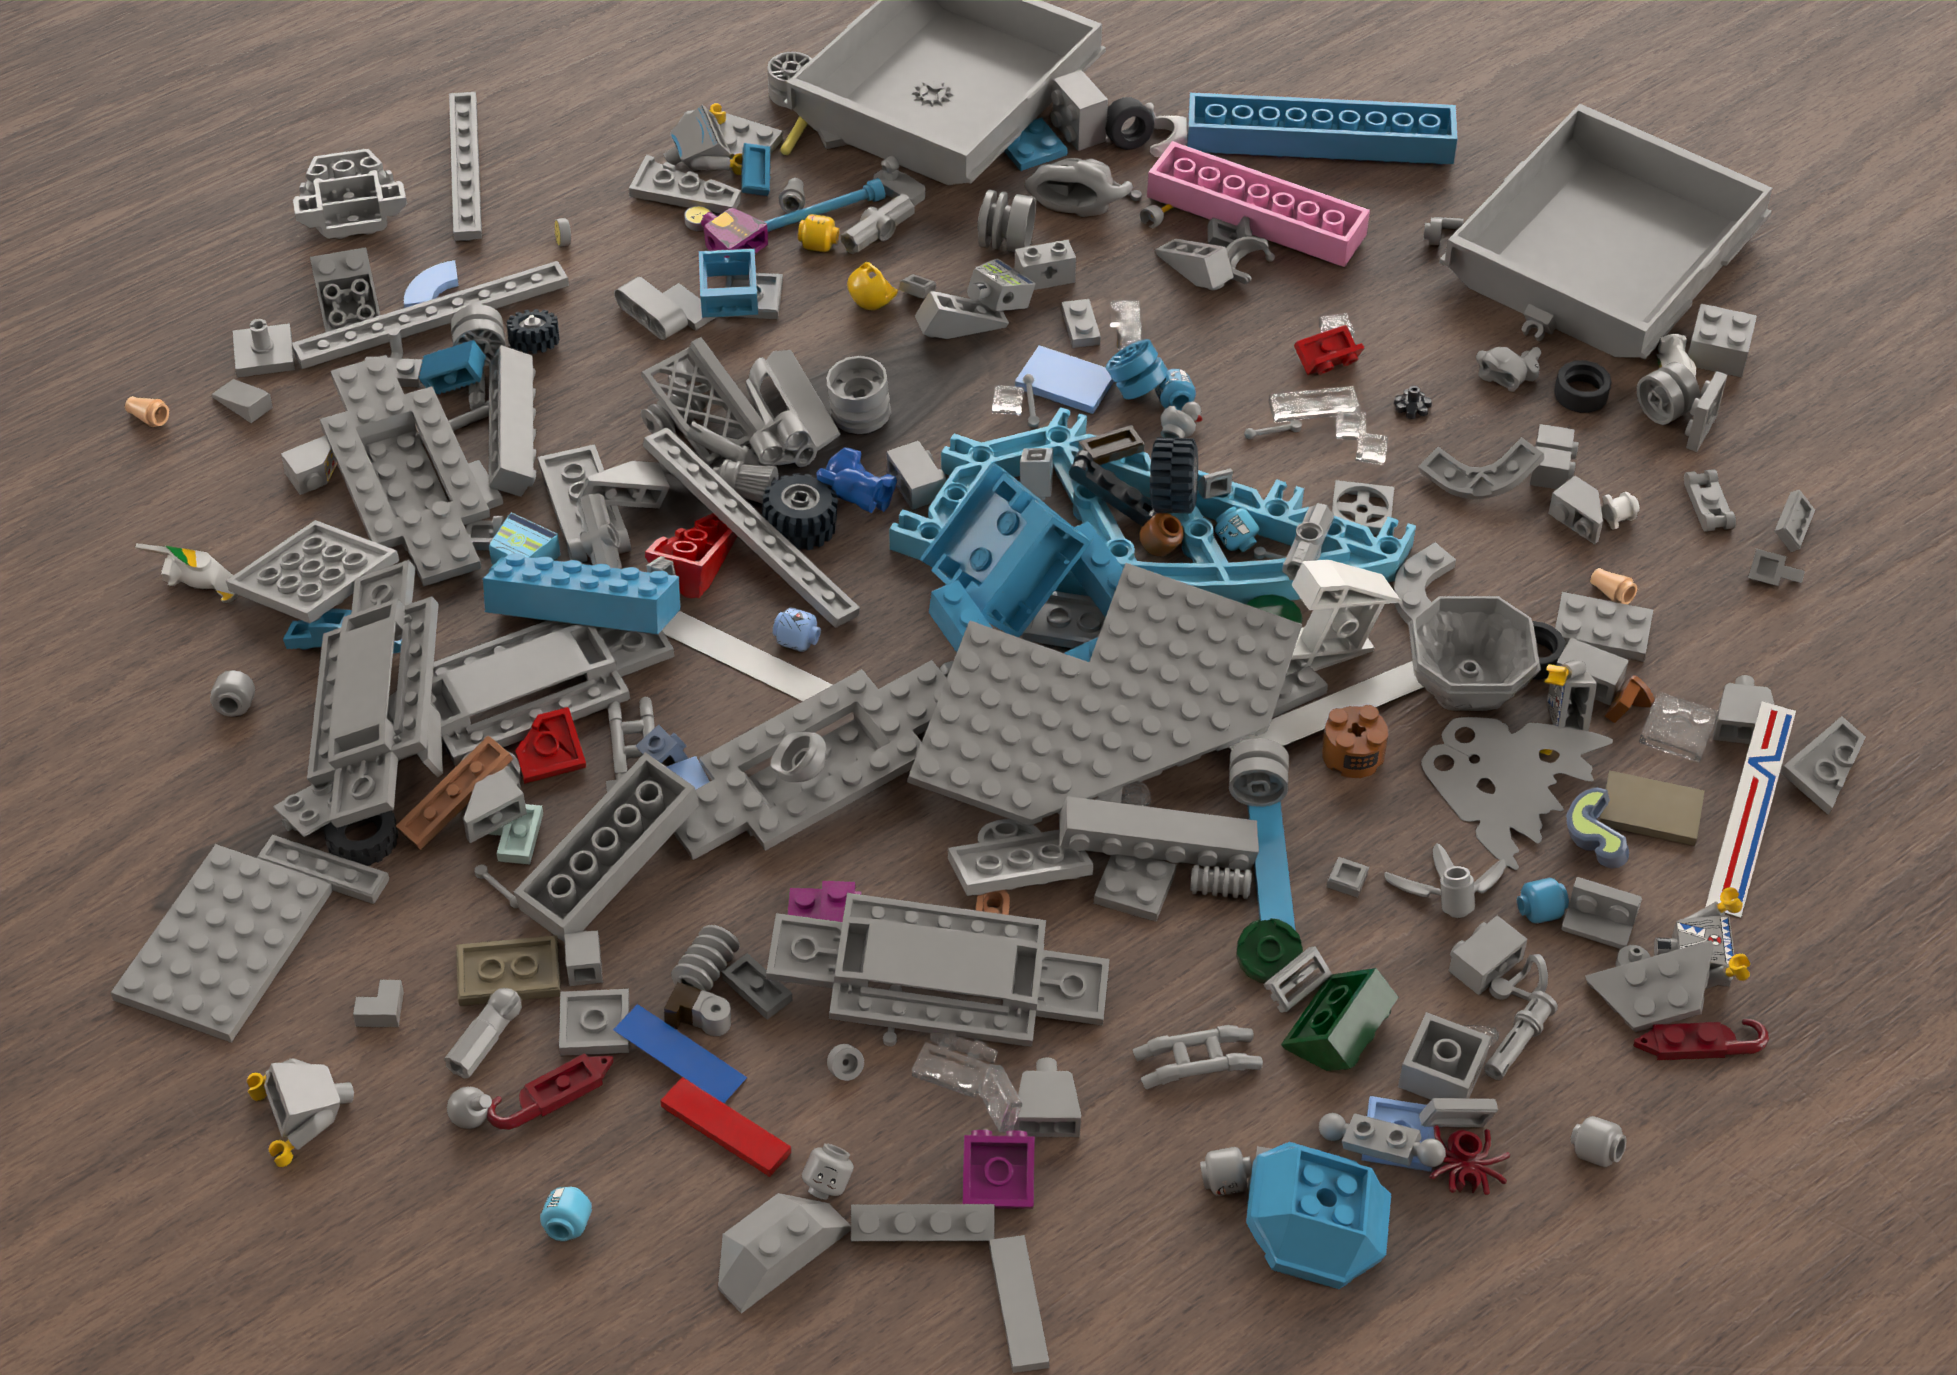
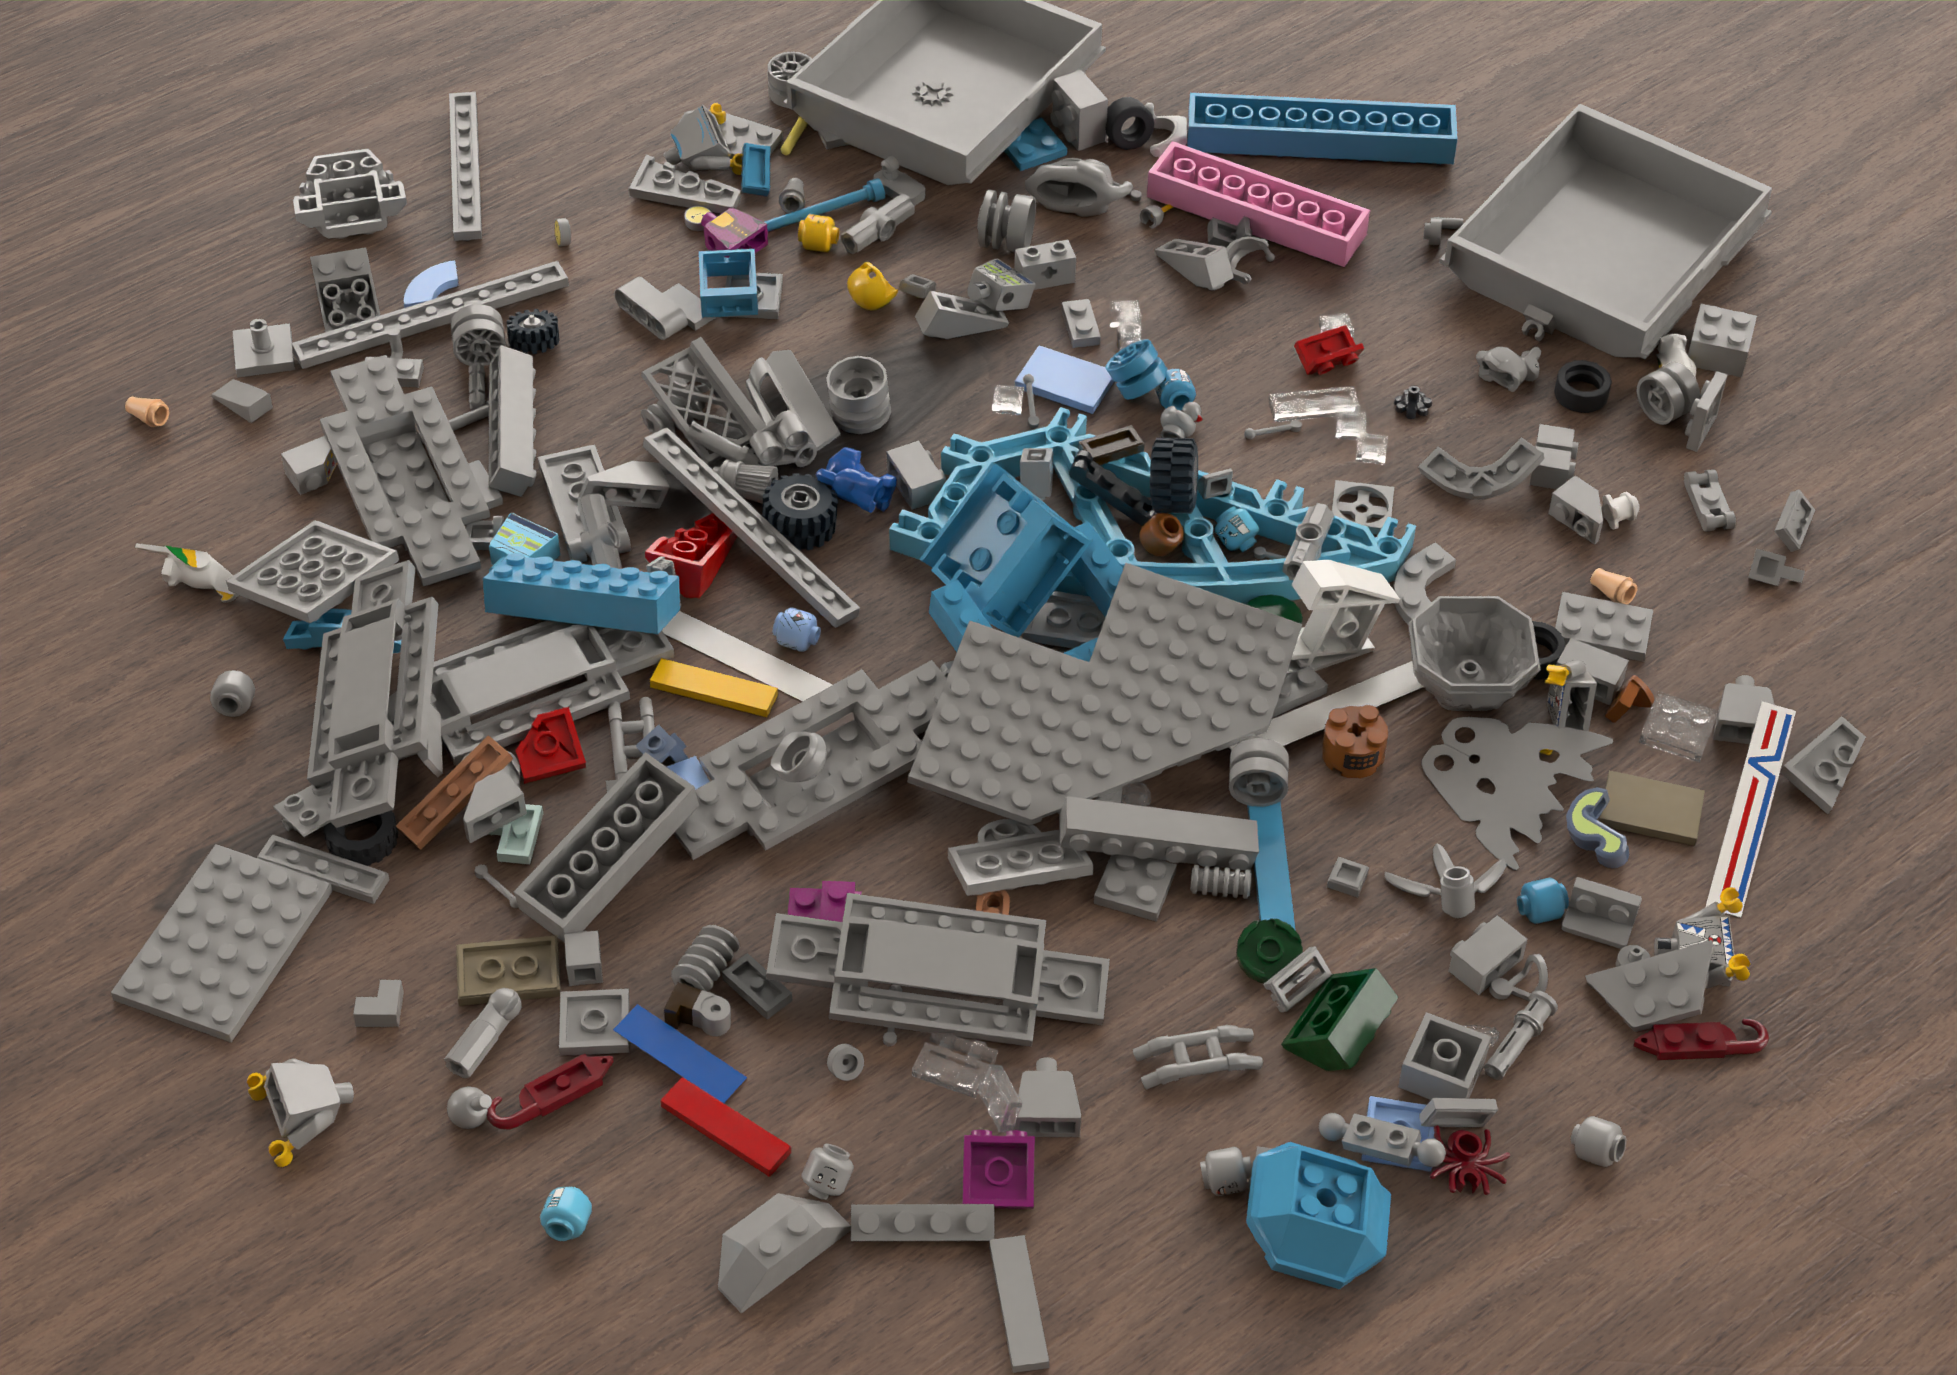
(452, 367): dark azure brick -> none
(714, 687): none -> yellow tile

